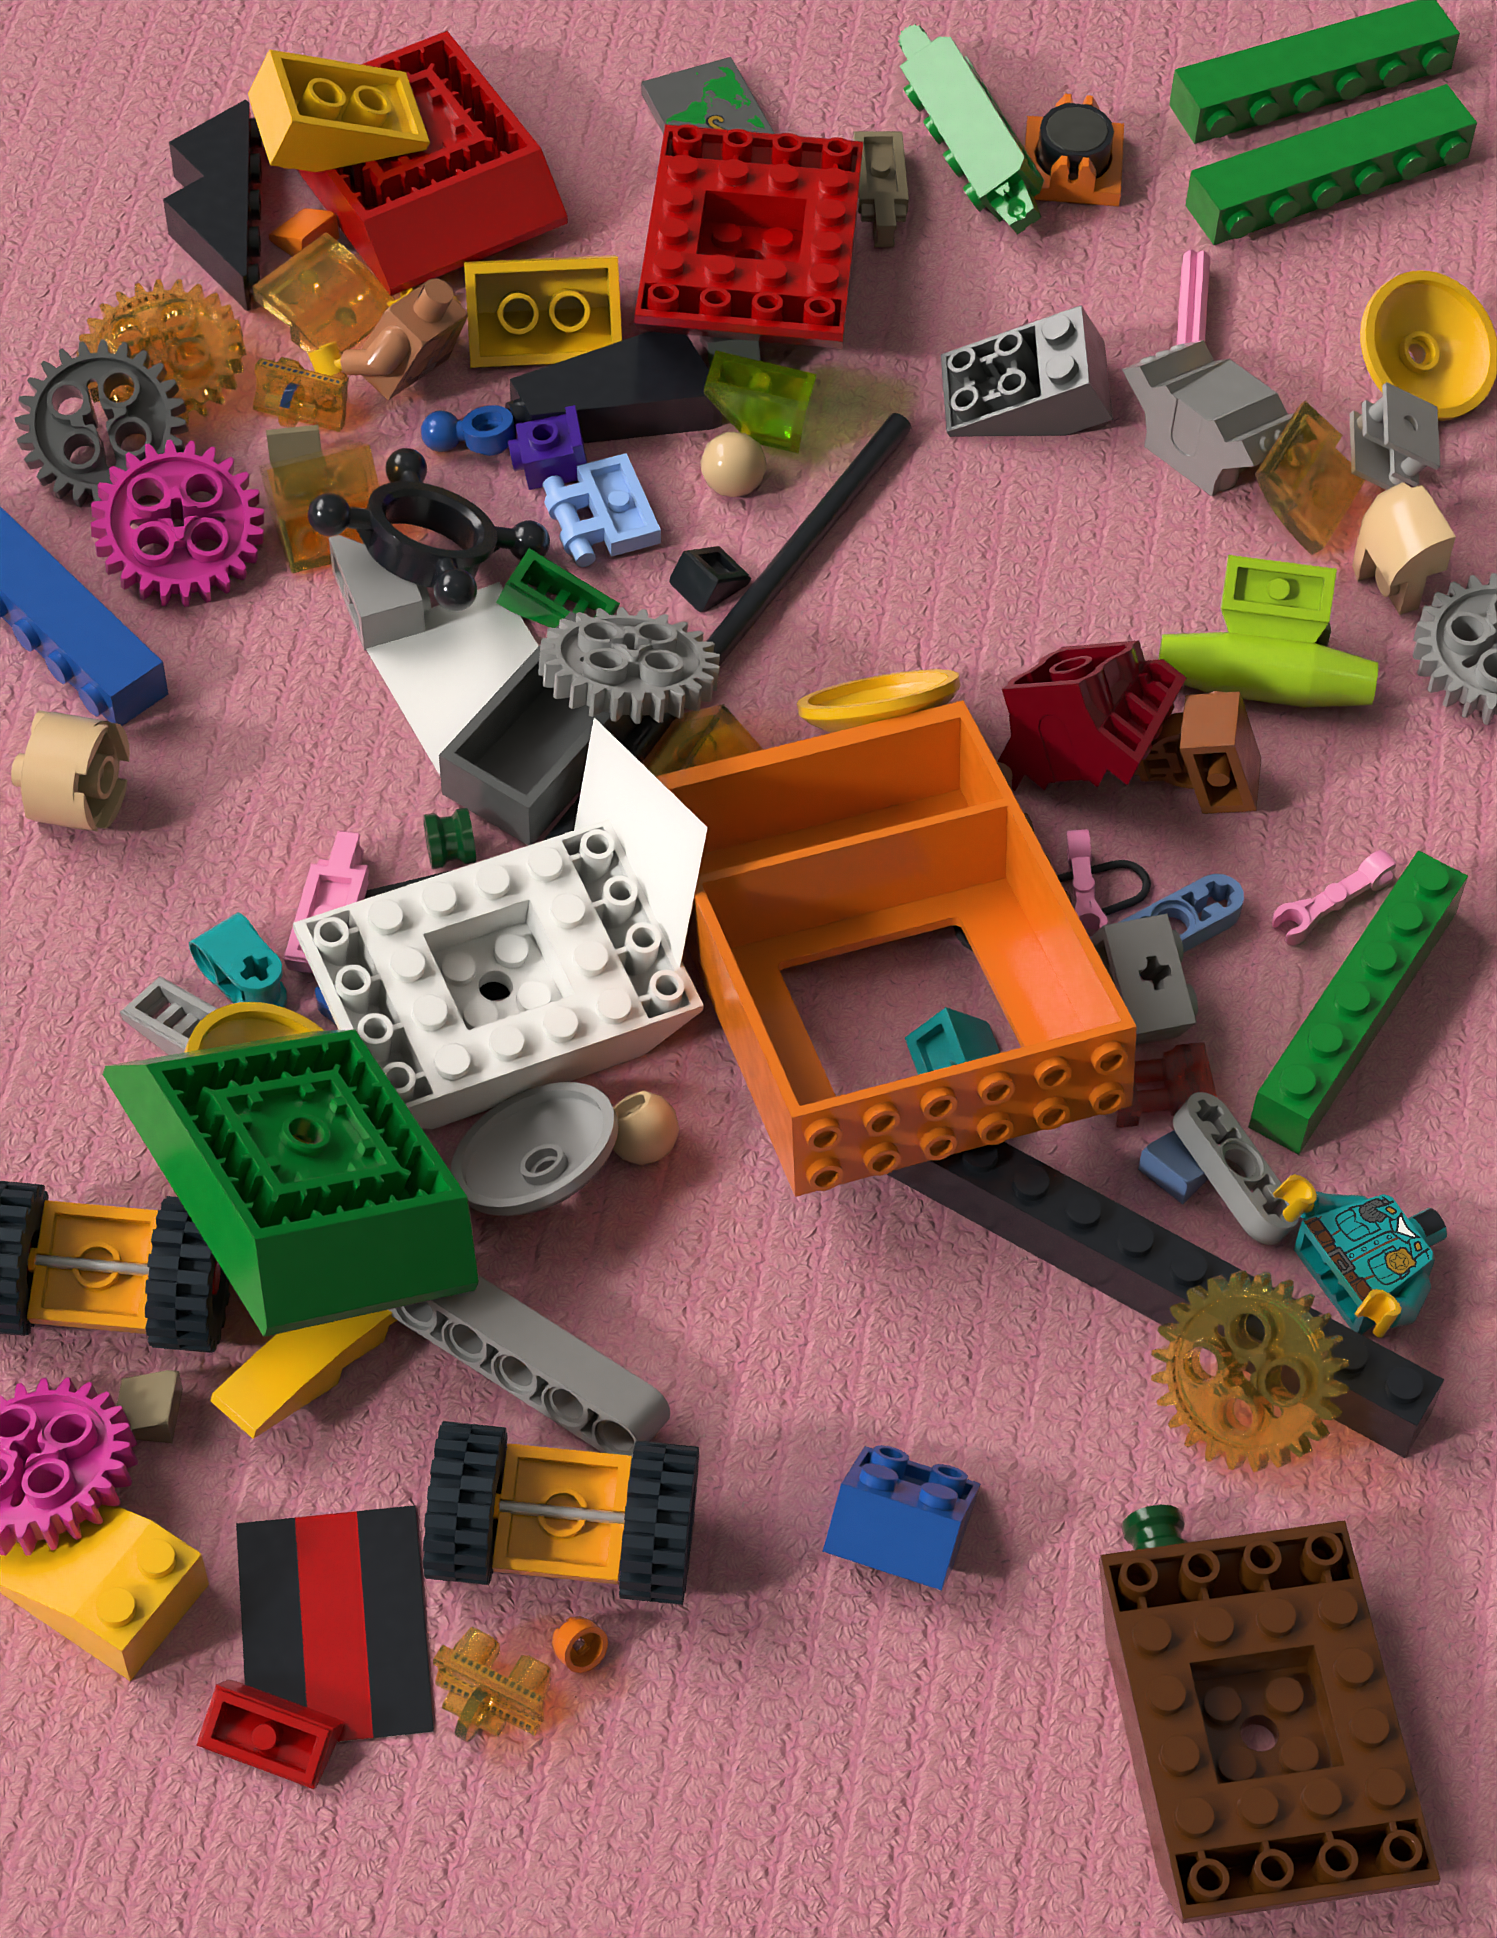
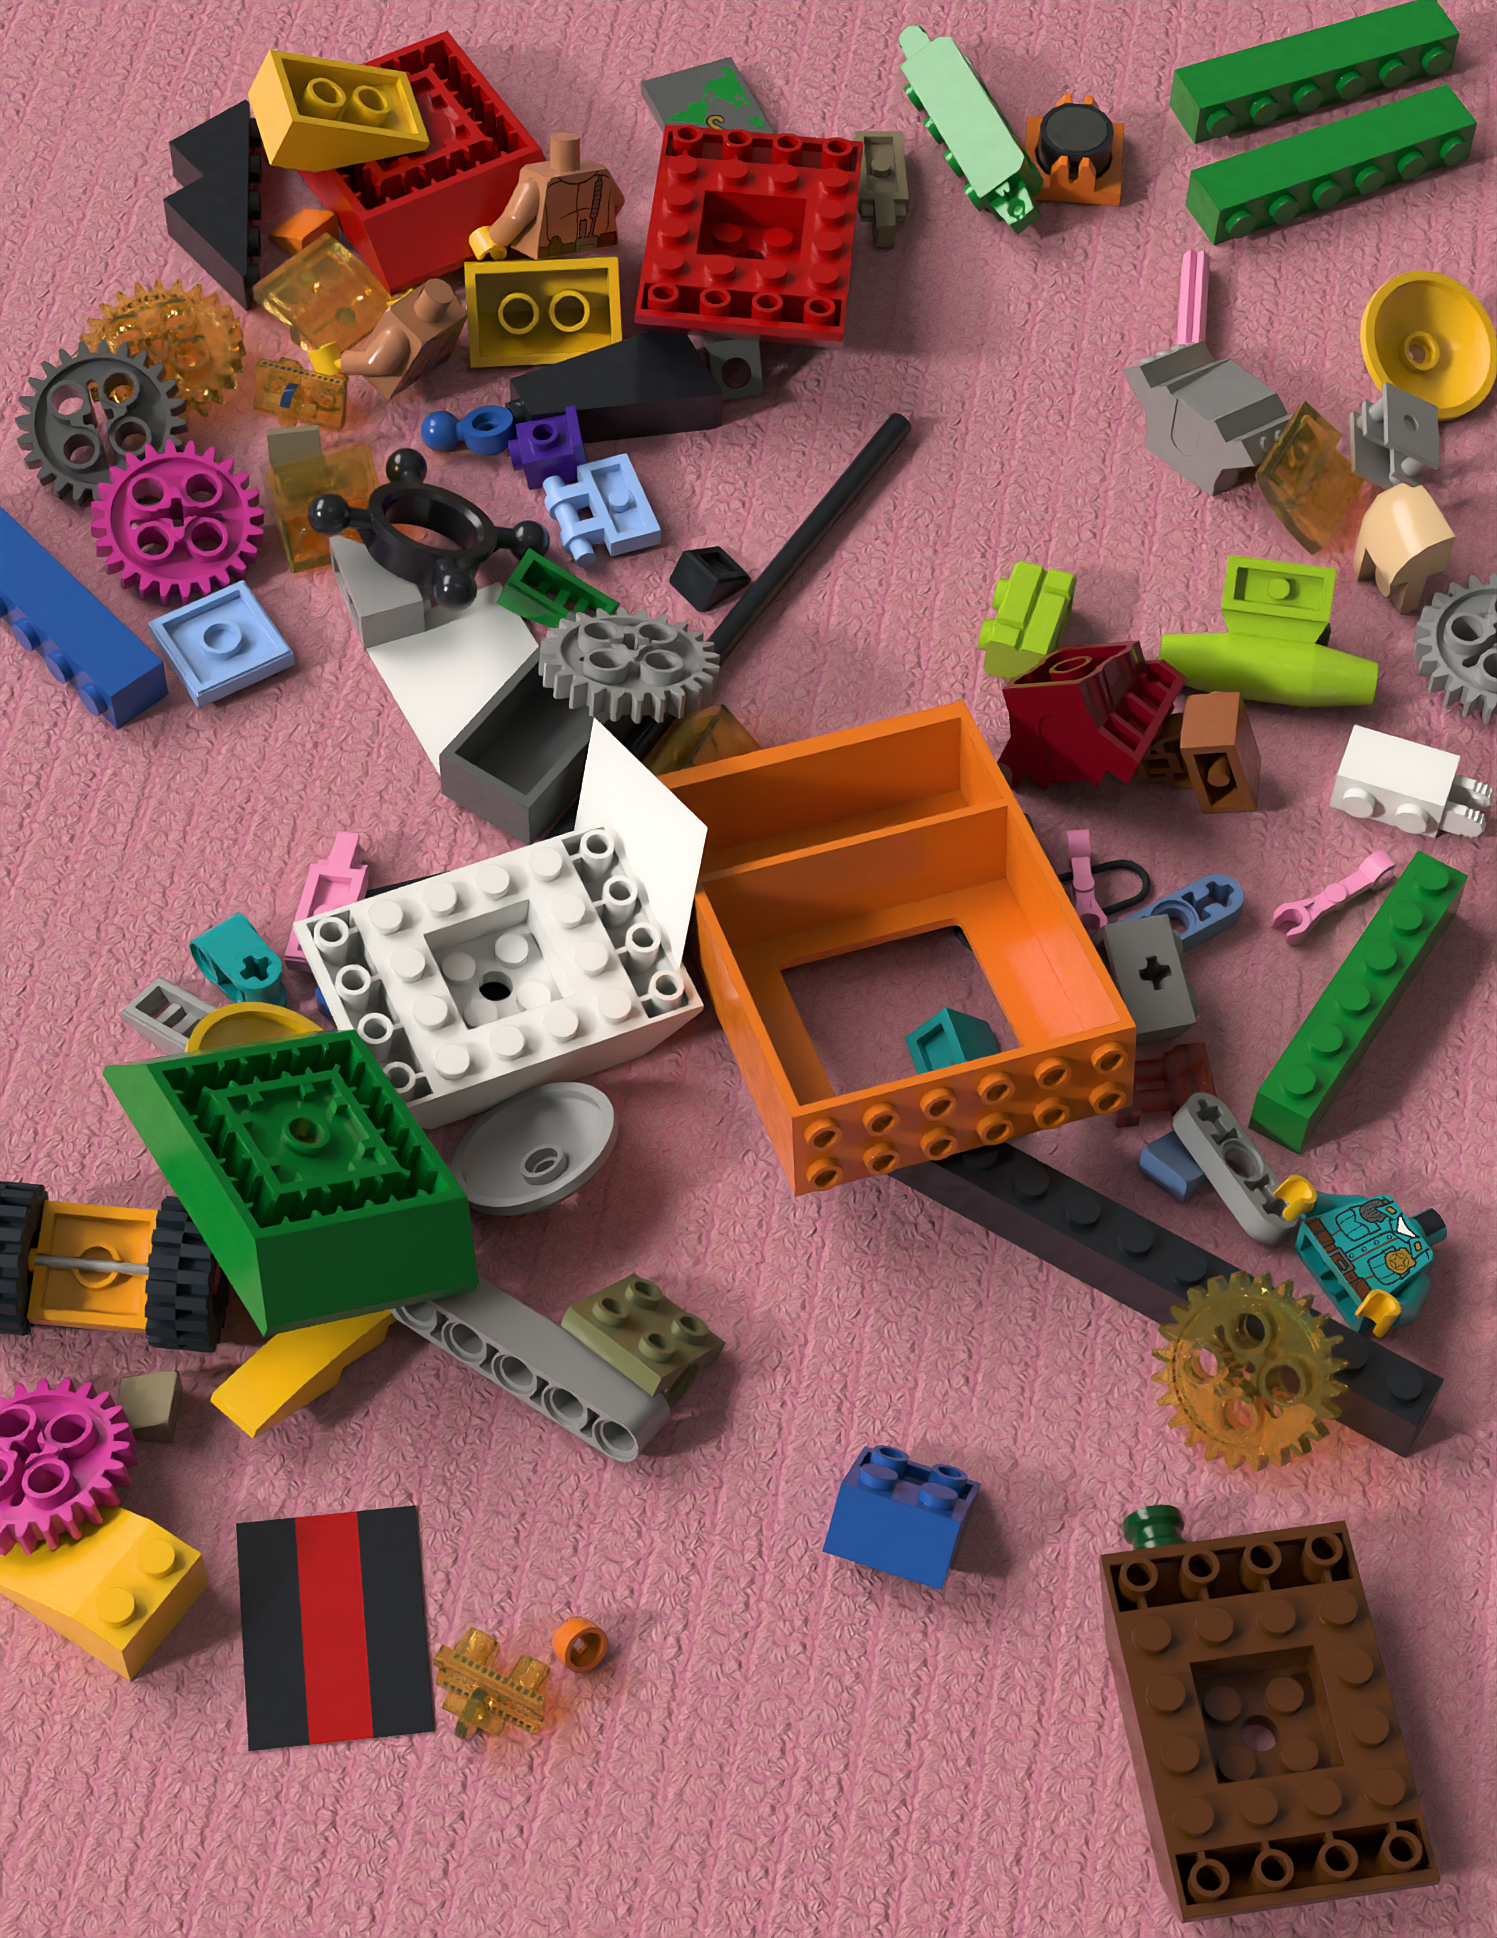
(72, 771): tan brick -> none
(221, 644): none -> light blue plate
(269, 1733): red slope -> none
(449, 838): dark green wheel -> none
(556, 208): none -> nougat torso
(560, 1513): plate -> none
(644, 1336): none -> olive plate
(645, 1128): tan piece -> none
(733, 464): tan piece -> none
(762, 399): clear neon green slope -> none
(878, 698): yellow dish -> none
(1029, 380): dark grey slope -> none
(1029, 618): none -> lime brick
(1408, 786): none -> white hinge

